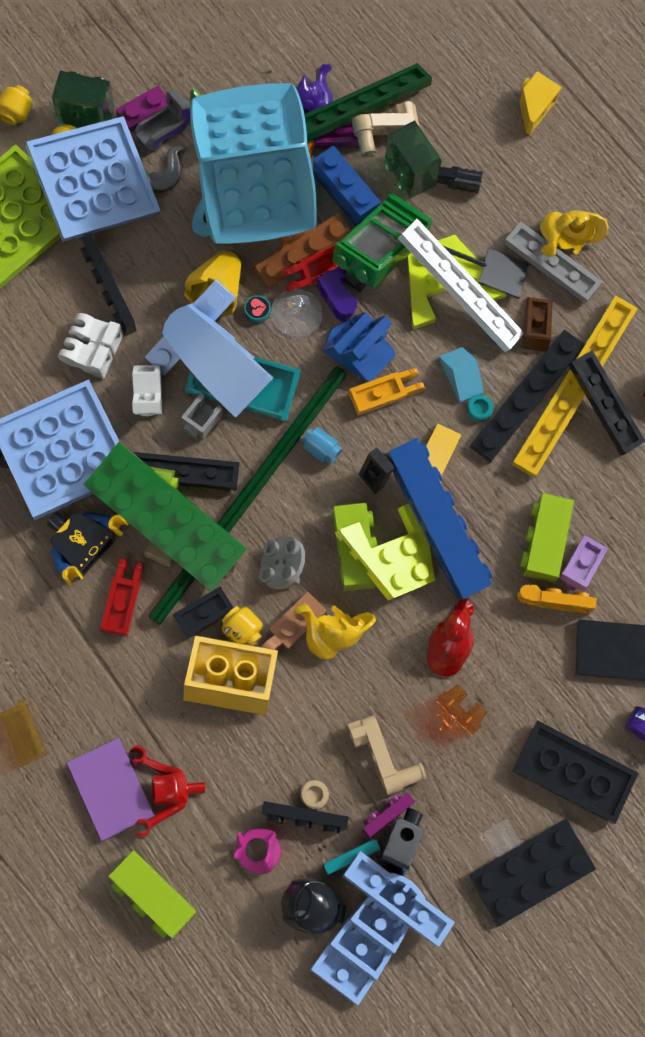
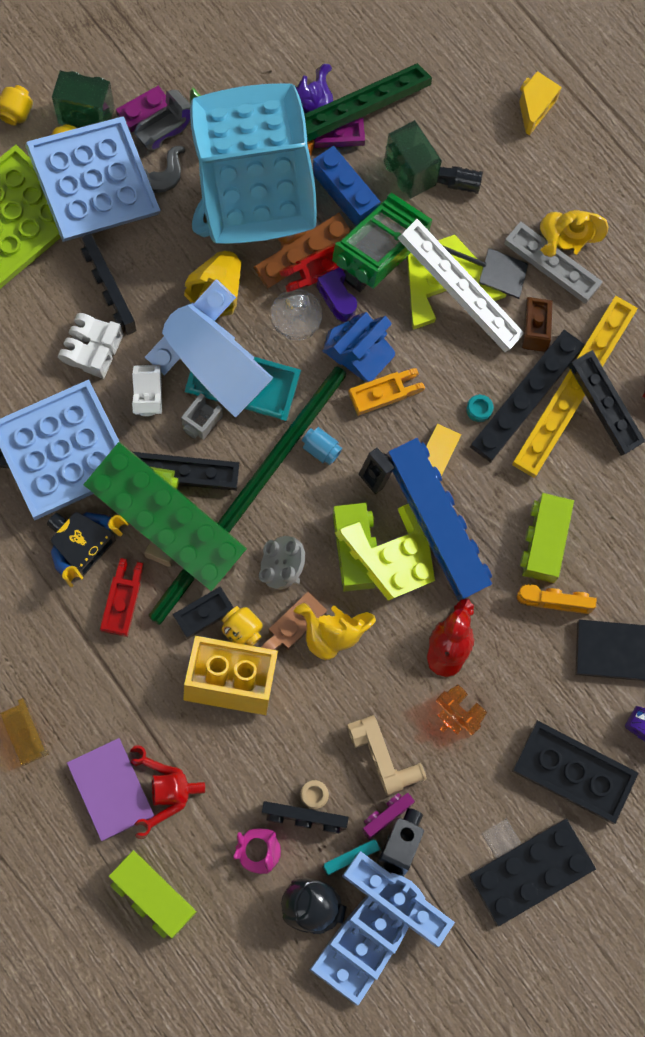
(257, 309): tile -> none
(381, 124): tan beam -> none
(462, 374): medium azure slope -> none
(583, 564): medium lavender plate -> none

